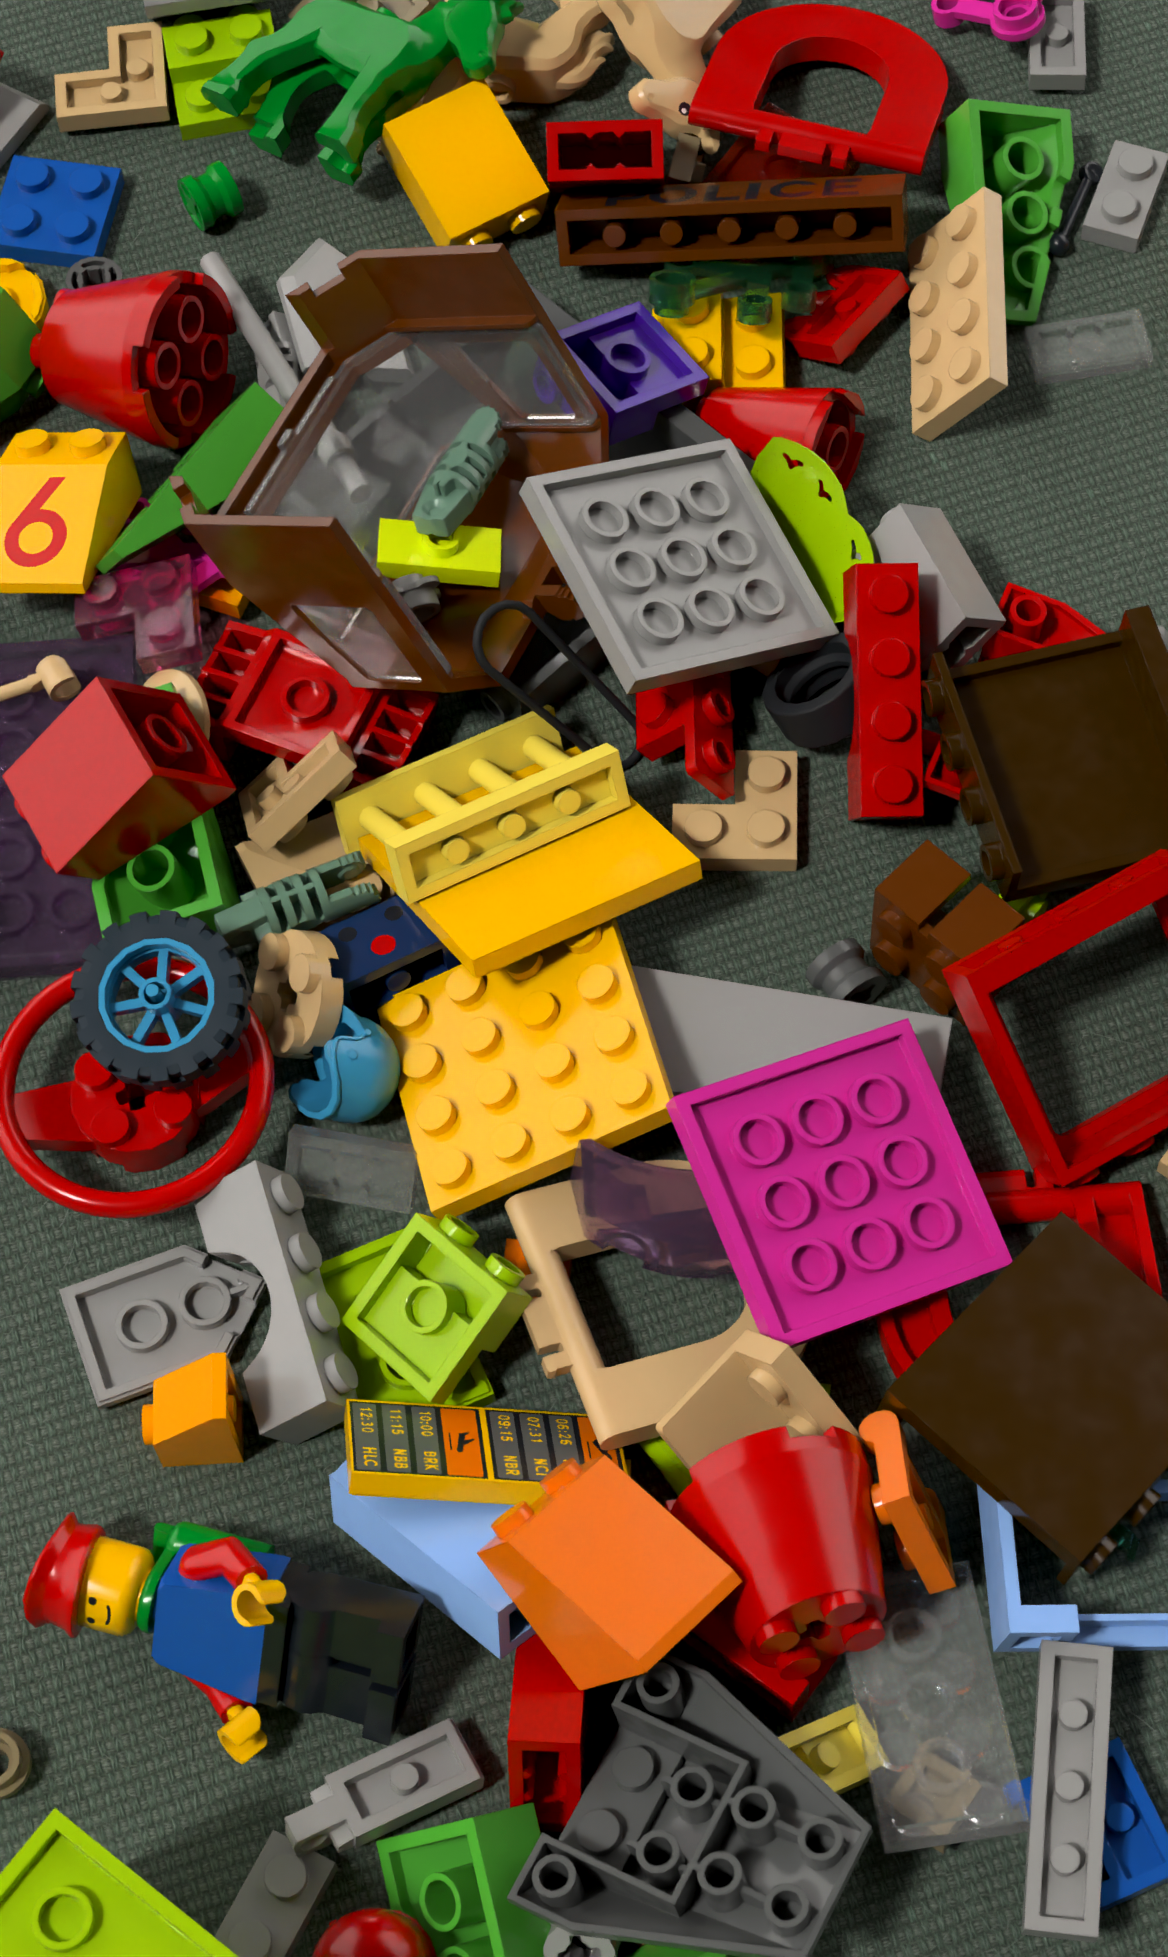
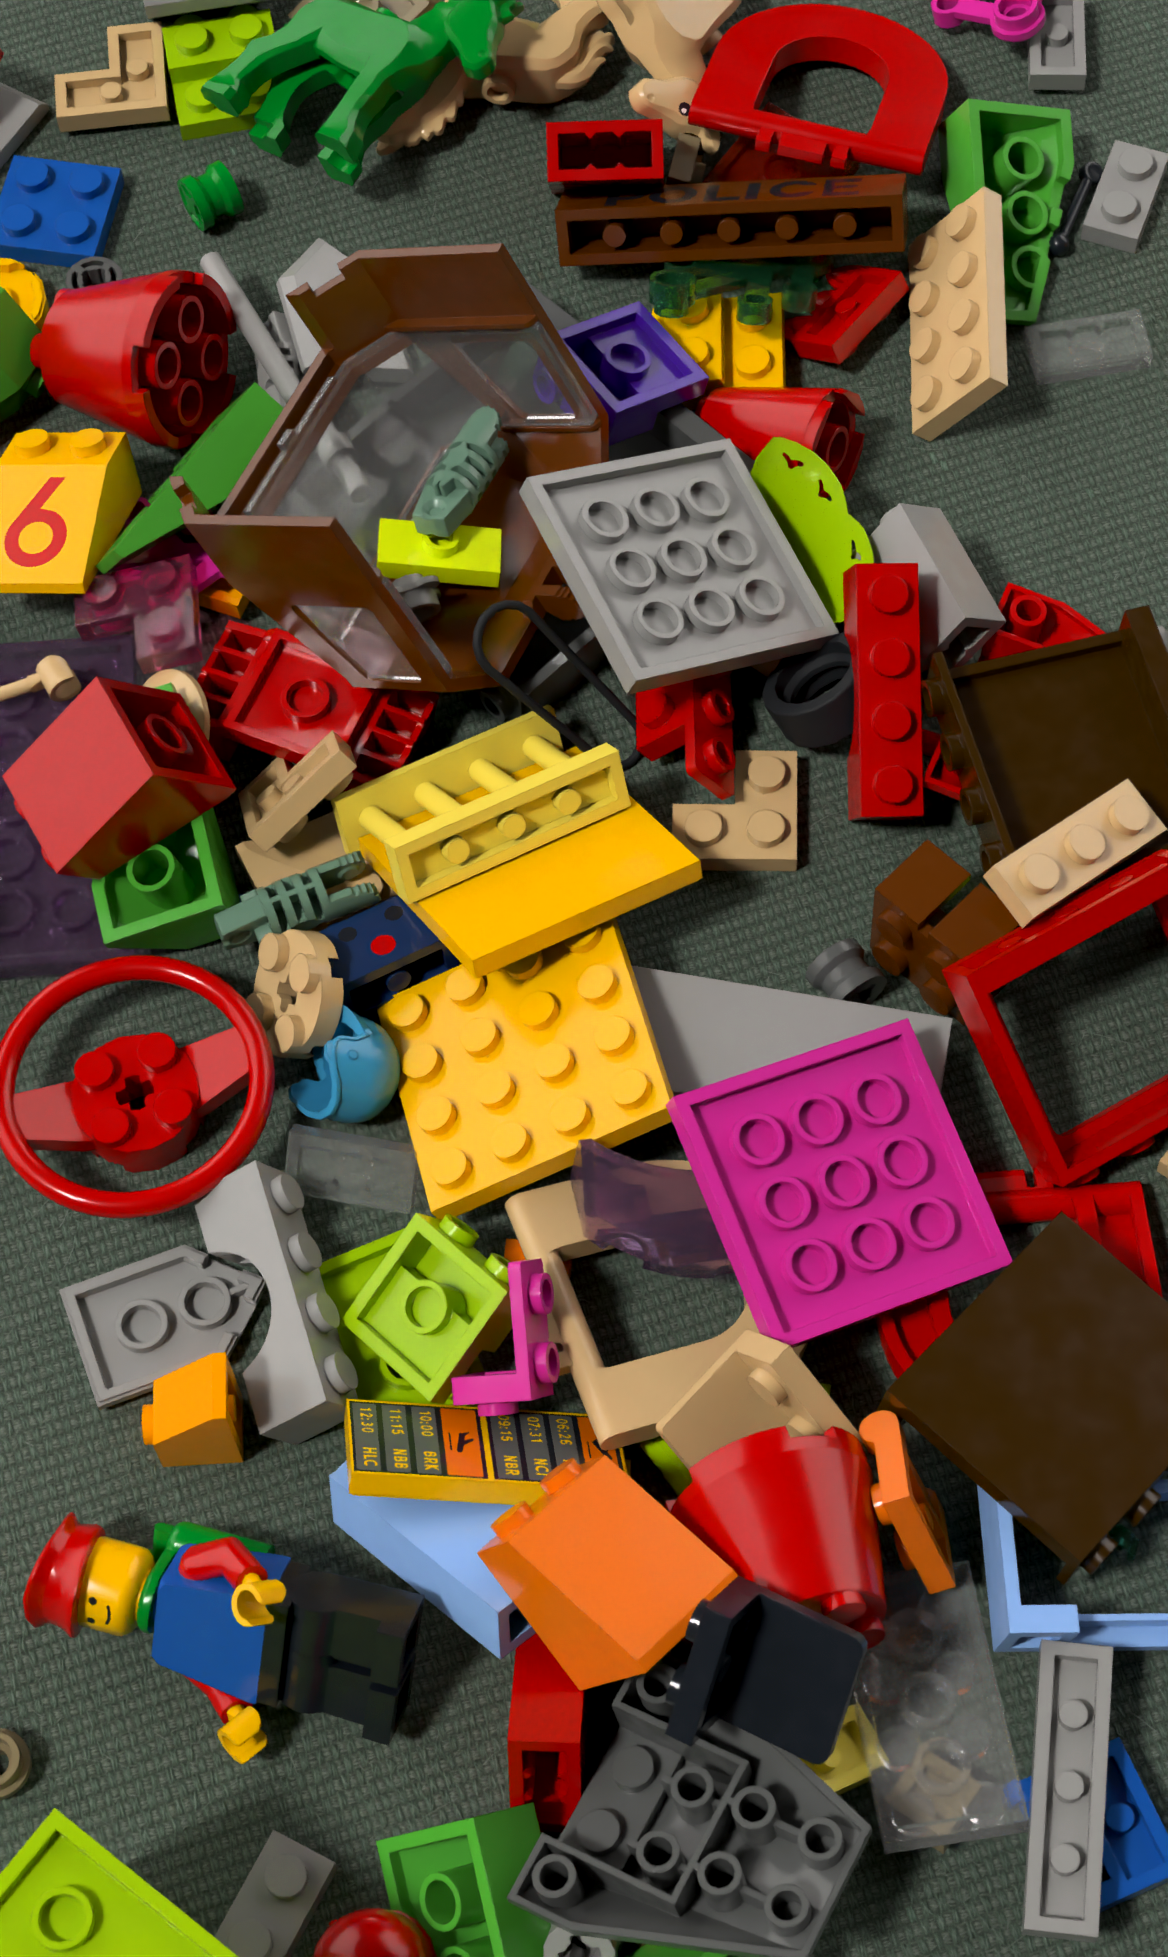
(116, 958): black wheel -> none
(386, 1791): light grey hinge -> none
(465, 168): yellow brick -> none
(535, 1357): none -> dark pink bracket
(766, 1671): none -> black bracket
(1074, 853): none -> tan plate

